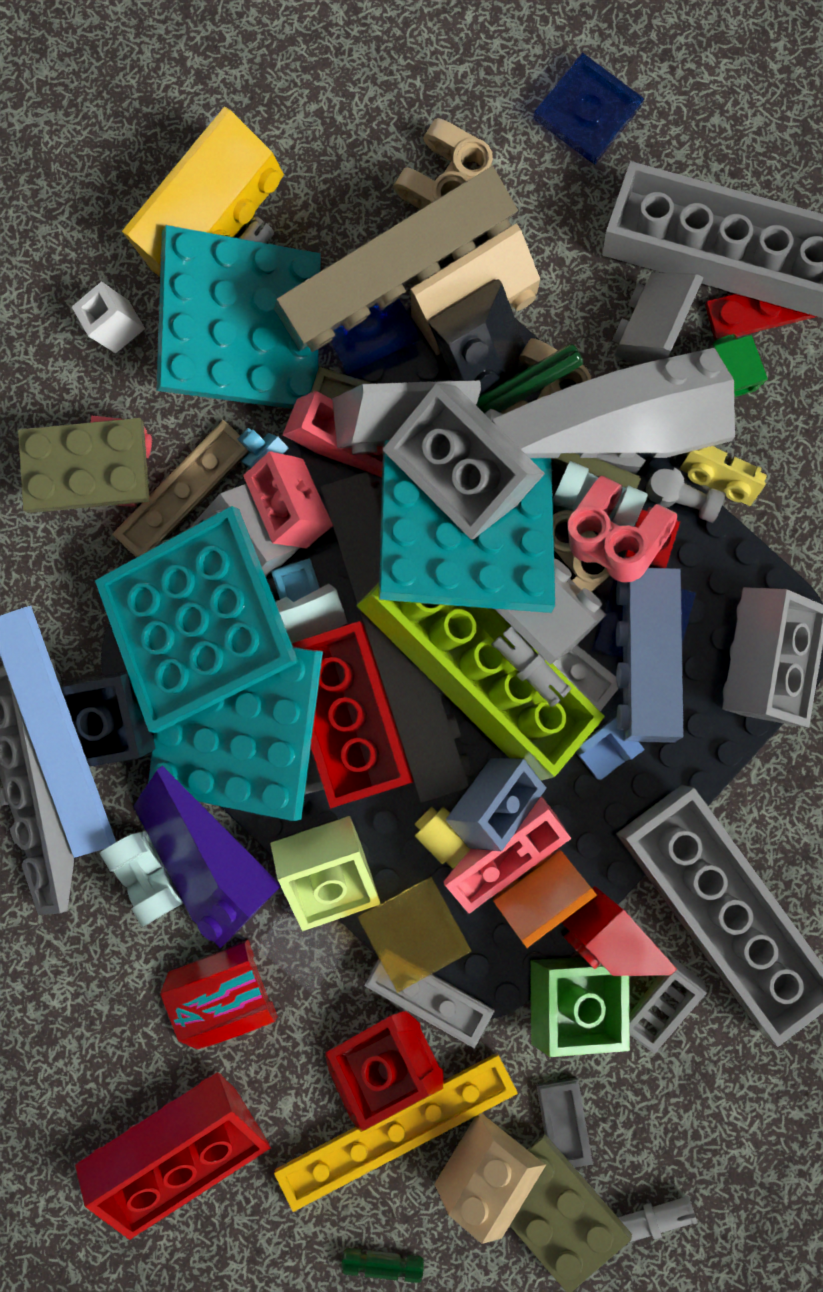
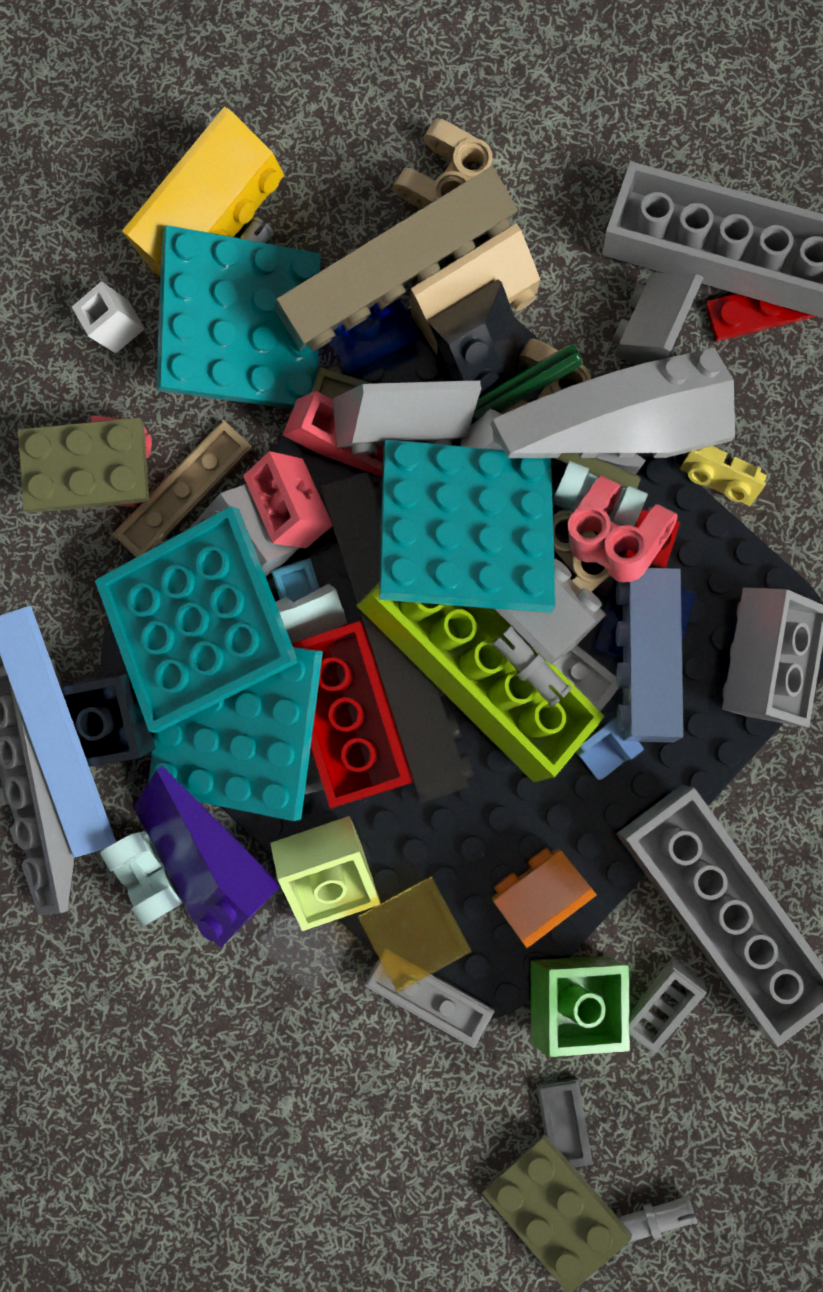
(170, 1157): red slope -> none
(217, 997): red slope -> none
(259, 447): medium azure tile -> none
(360, 1152): yellow plate -> none
(382, 1265): dark green axle -> none
(384, 1070): red slope -> none
(440, 837): light yellow brick -> none
(462, 460): light grey slope -> none
(487, 872): coral slope -> none
(487, 1180): tan slope -> none
(496, 804): sand blue brick -> none
(588, 108): clear blue plate -> none
(612, 939): slope -> none
(668, 488): light grey leg -> none
(742, 363): green brick -> none

